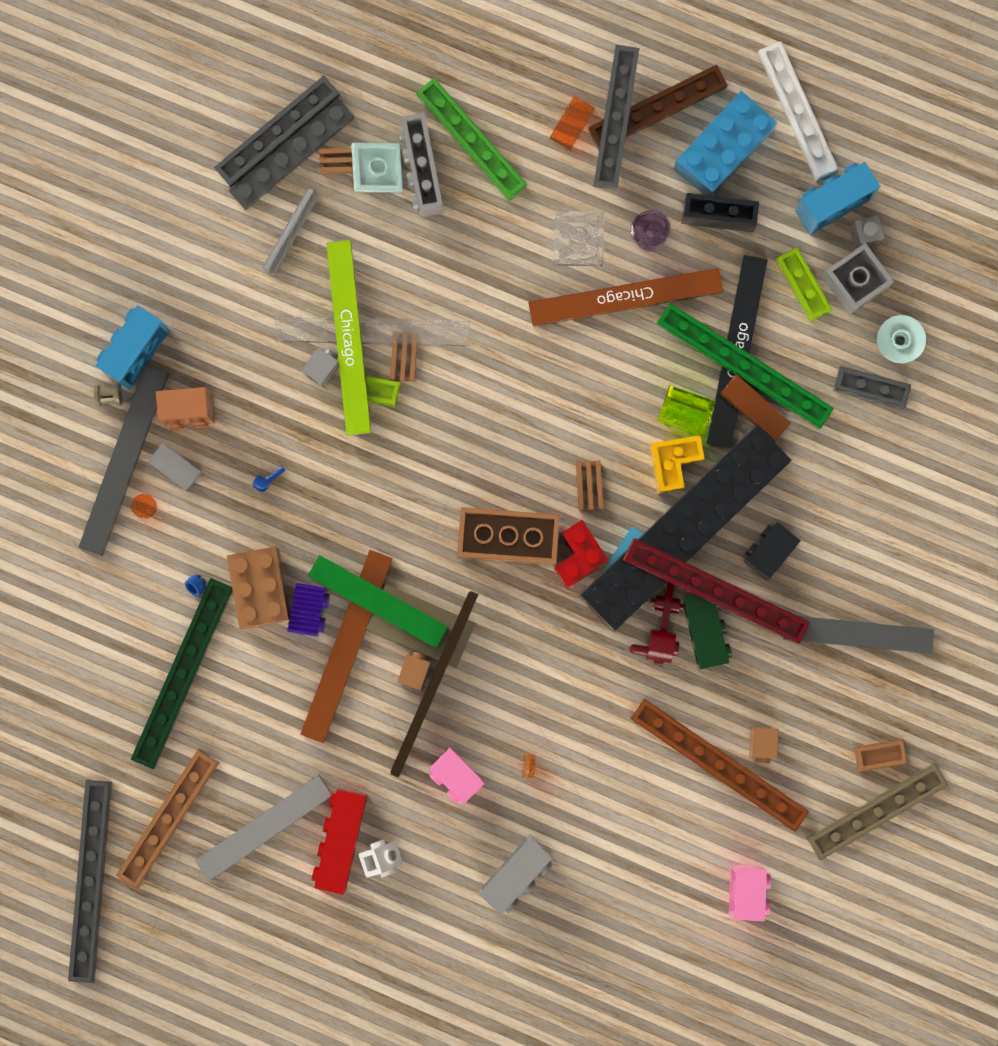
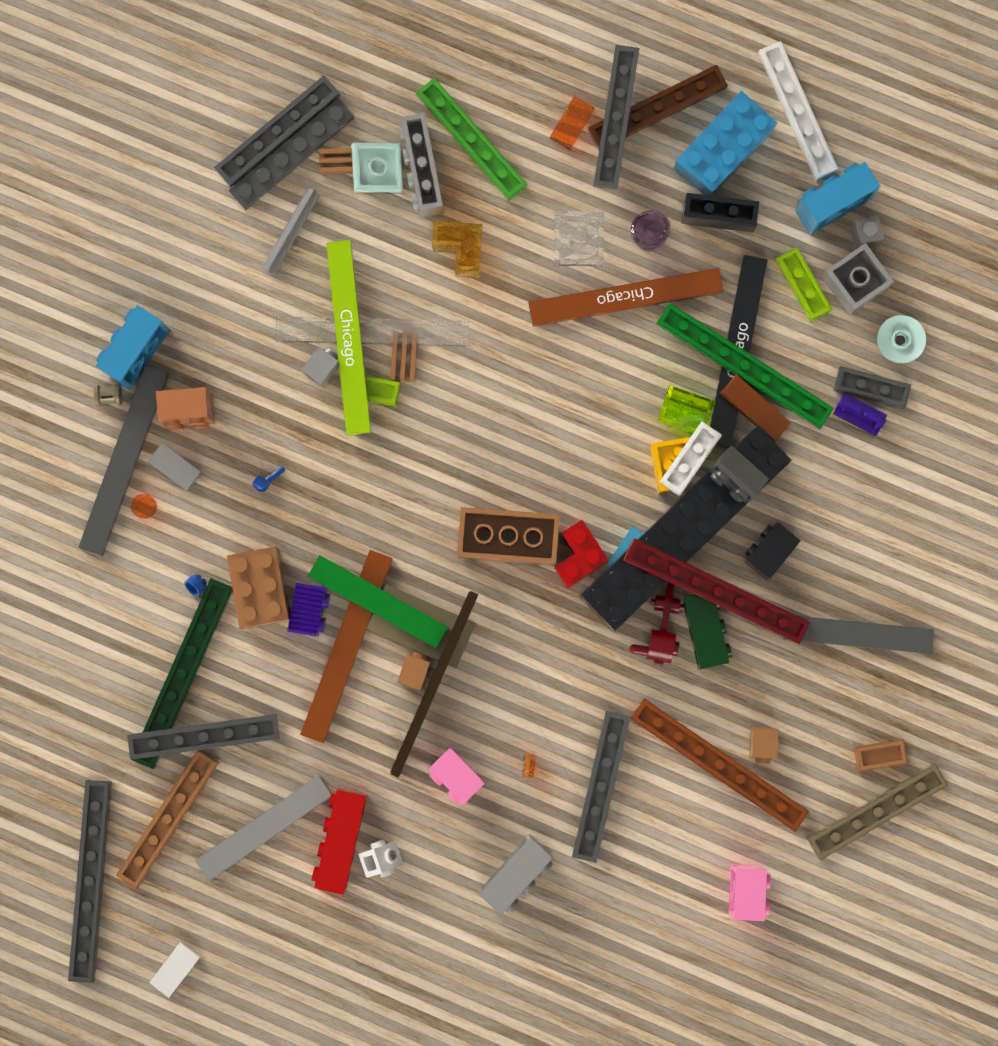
(175, 969): none -> white tile
(203, 736): none -> dark grey plate
(462, 239): none -> clear yellow brick
(588, 464): medium nougat tile -> none
(601, 787): none -> dark grey plate
(690, 458): none -> white tile
(738, 475): none -> dark grey slope
(860, 414): none -> dark purple hinge

